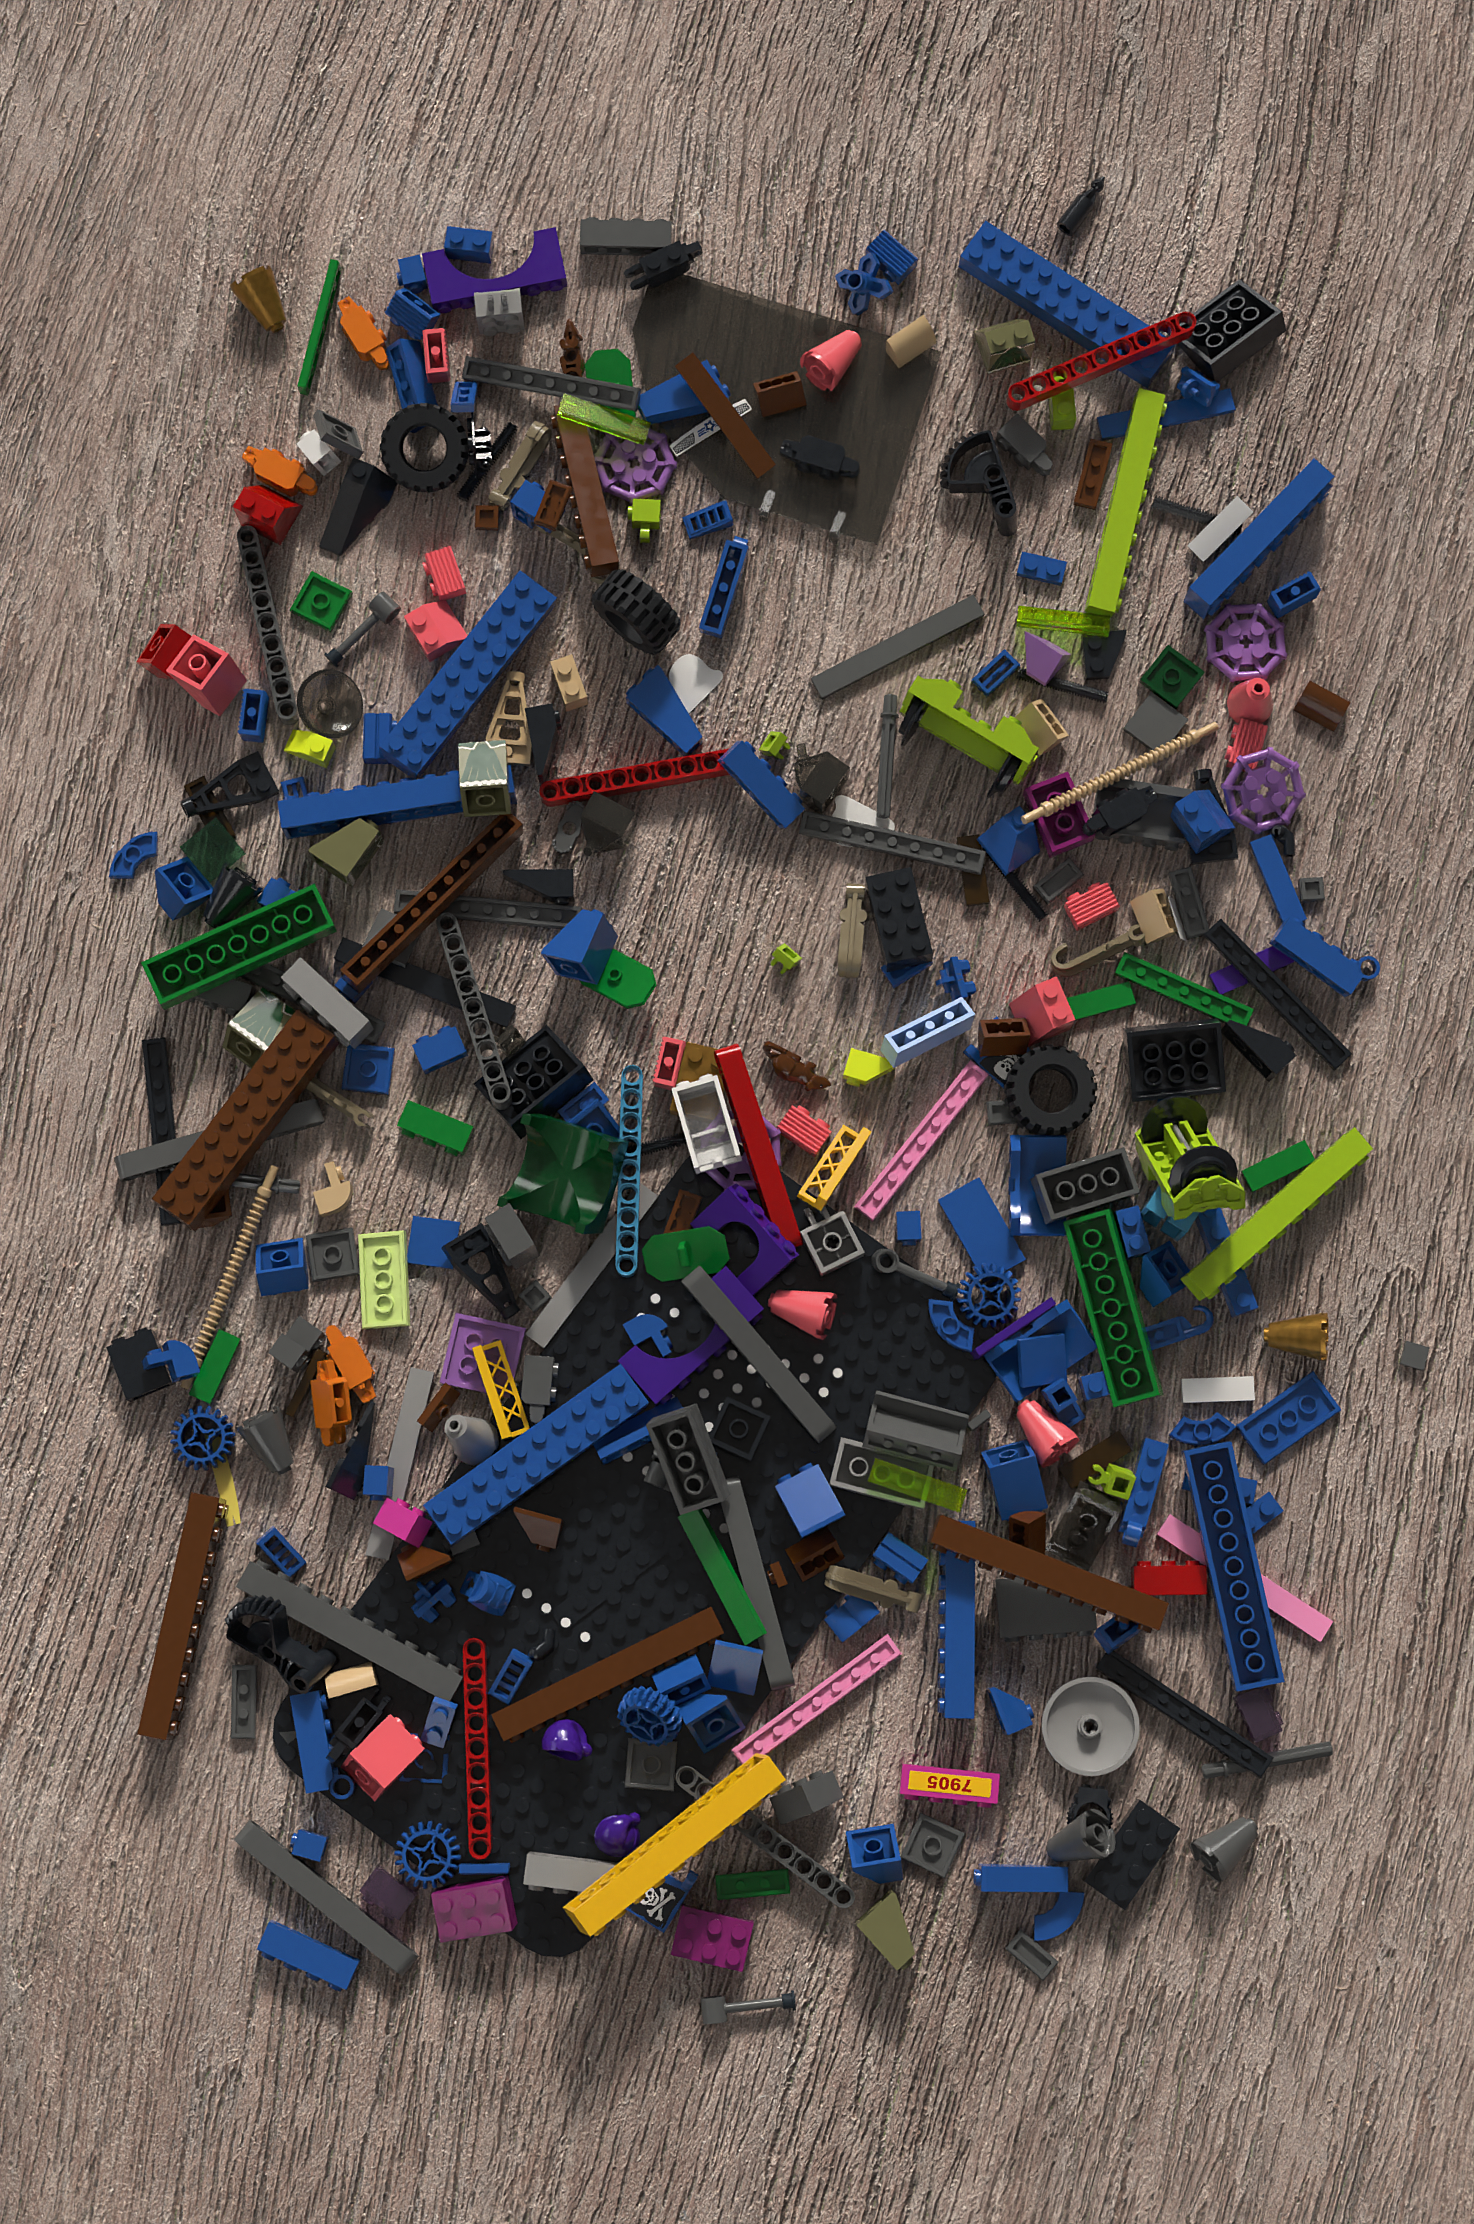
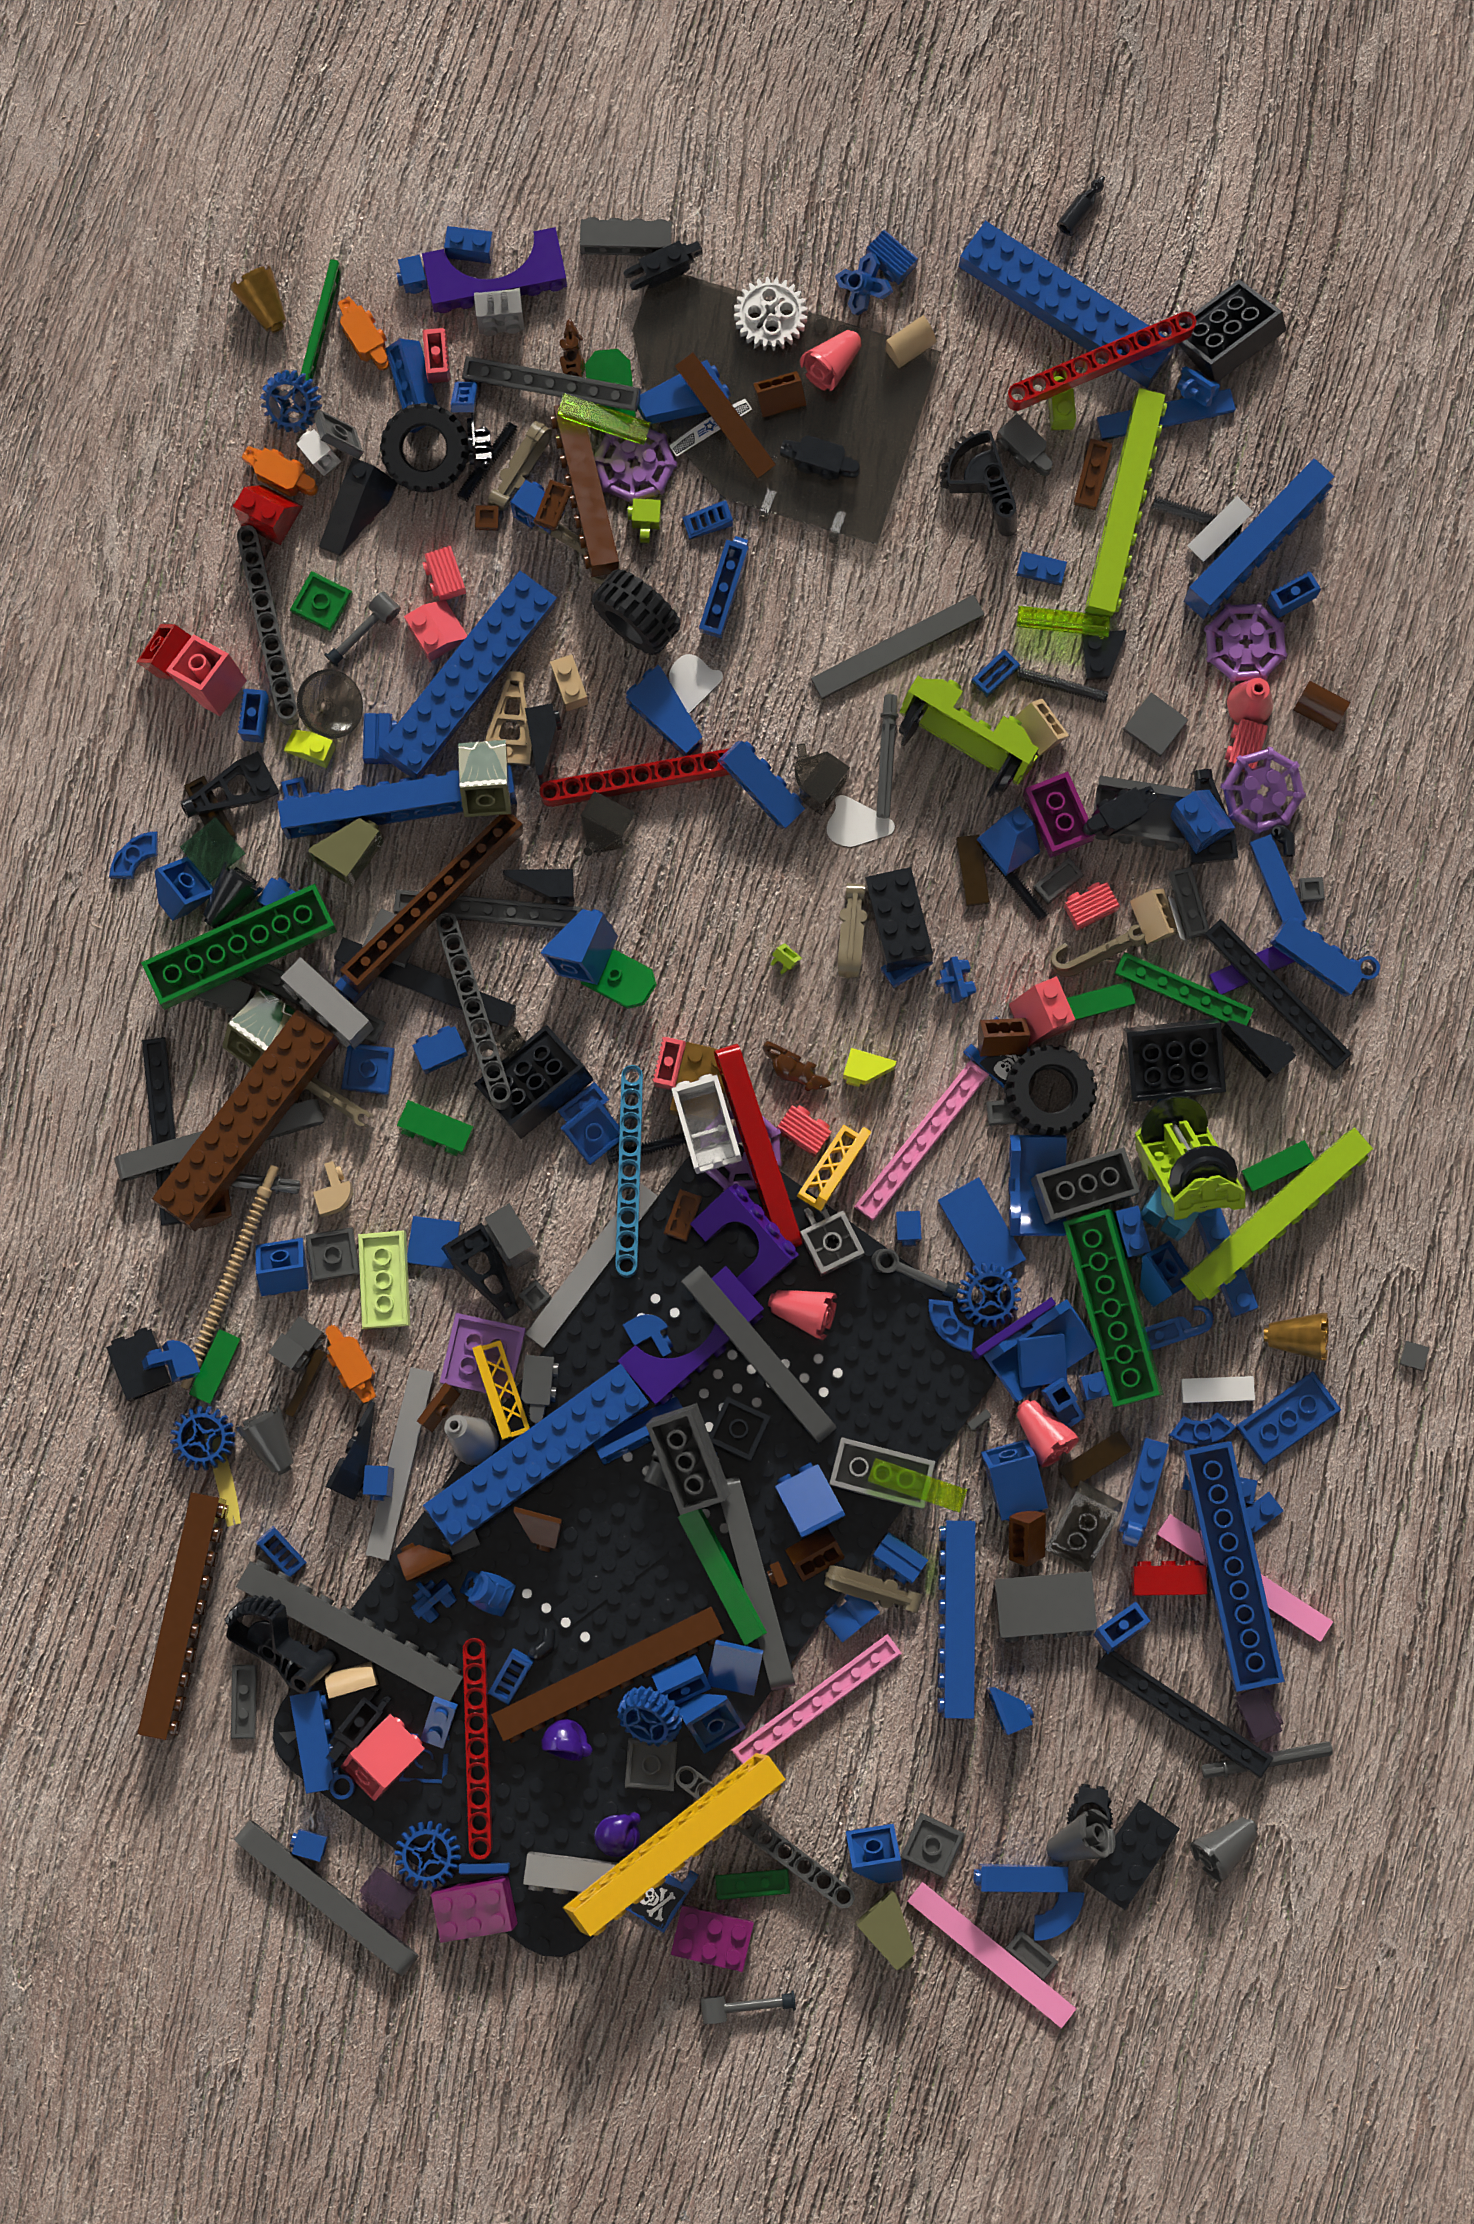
(274, 395): none -> blue gear
(308, 1955): blue brick -> none
(330, 1403): orange hinge -> none
(402, 1522): dark pink brick -> none
(411, 313): blue brick -> none
(563, 843): dark grey piece -> none
(567, 1173): dark green piece -> none
(680, 1252): green shield -> none
(773, 743): lime tile -> none
(786, 325): none -> white gear
(806, 1796): dark grey brick -> none
(892, 842): dark grey tile -> none
(915, 1430): dark grey panel -> none
(927, 1032): light blue brick -> none
(949, 1784): brick -> none
(991, 1954): none -> bright pink tile
(1005, 344): olive slope -> none
(1043, 658): medium lavender slope -> none
(1047, 808): tan hose -> none
(1048, 1573): reddish brown brick -> none
(1113, 1721): light grey dish -> none
(1115, 1480): lime brick -> none
(1171, 677): dark green plate -> none

